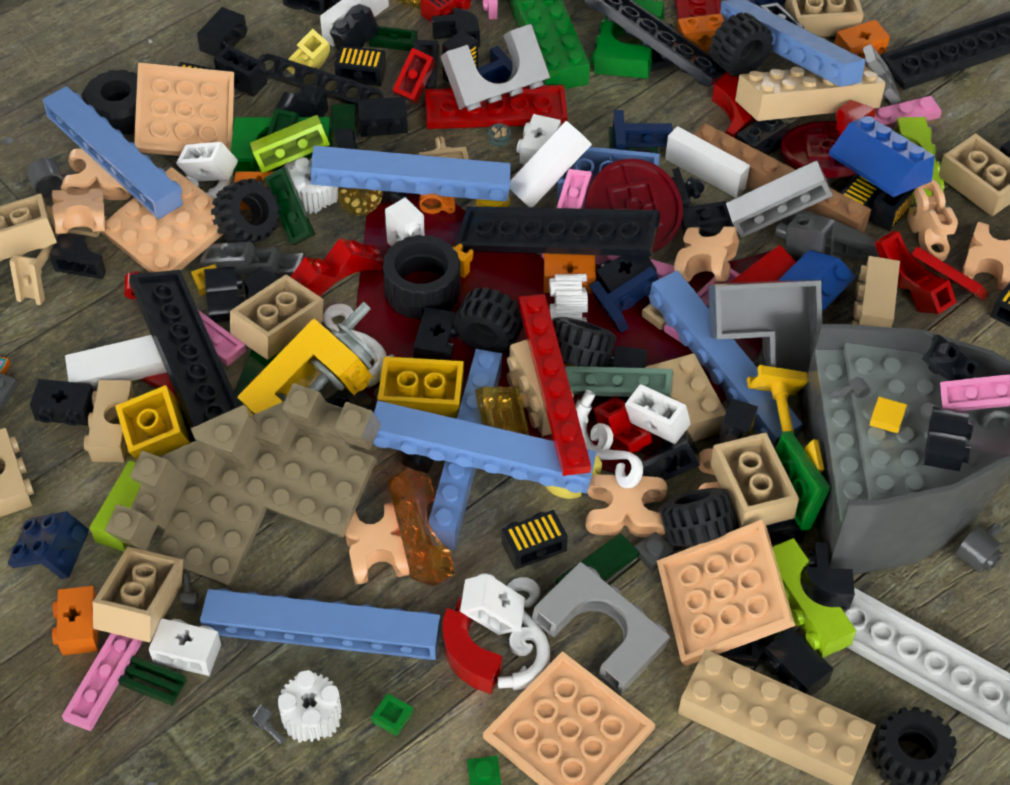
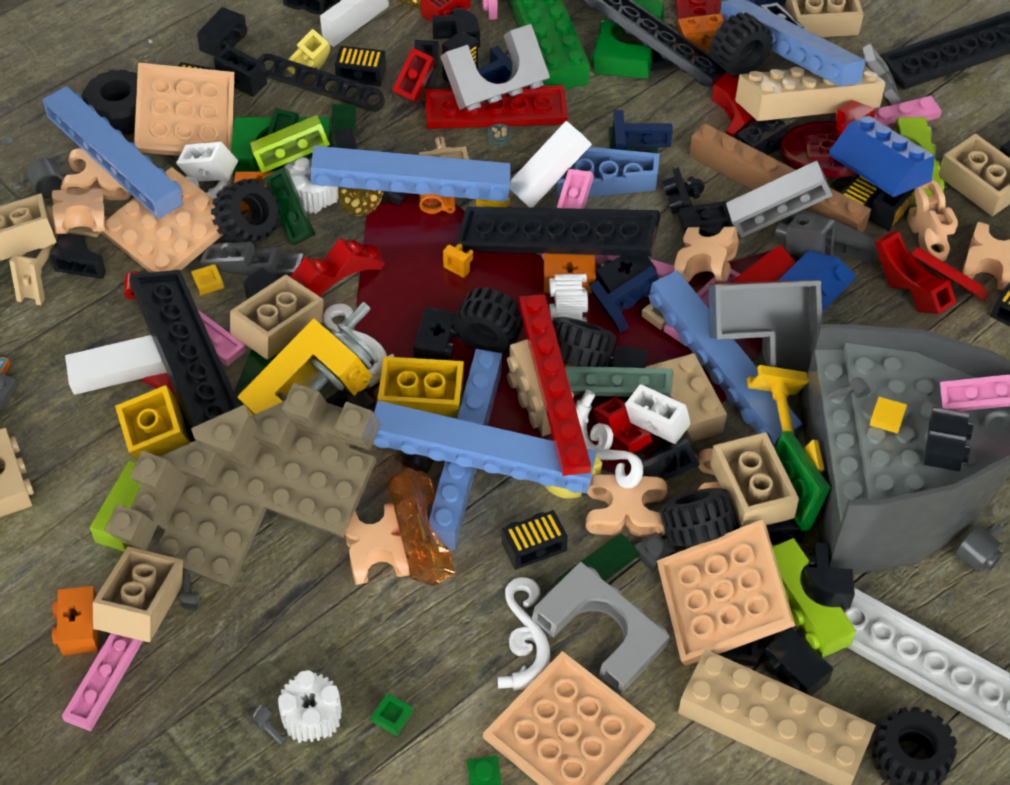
(50, 541): dark blue bracket -> none
(62, 402): black brick -> none
(105, 439): tan arch -> none
(157, 670): dark green tile -> none
(185, 646): white brick -> none
(222, 292): black brick -> none
(307, 102): black arch -> none
(322, 623): medium blue brick -> none
(355, 28): black brick -> none
(382, 116): black brick -> none
(394, 38): dark green tile -> none
(403, 221): white brick -> none
(415, 255): black tyre -> none
(467, 660): red arch -> none
(492, 604): white brick -> none
(502, 408): clear yellow plate -> none
(536, 135): white brick -> none
(639, 186): dark red plate -> none
(707, 162): white piece -> none
(738, 421): black brick -> none
(859, 36): orange brick -> none
(876, 293): tan brick -> none
(948, 360): black hips -> none

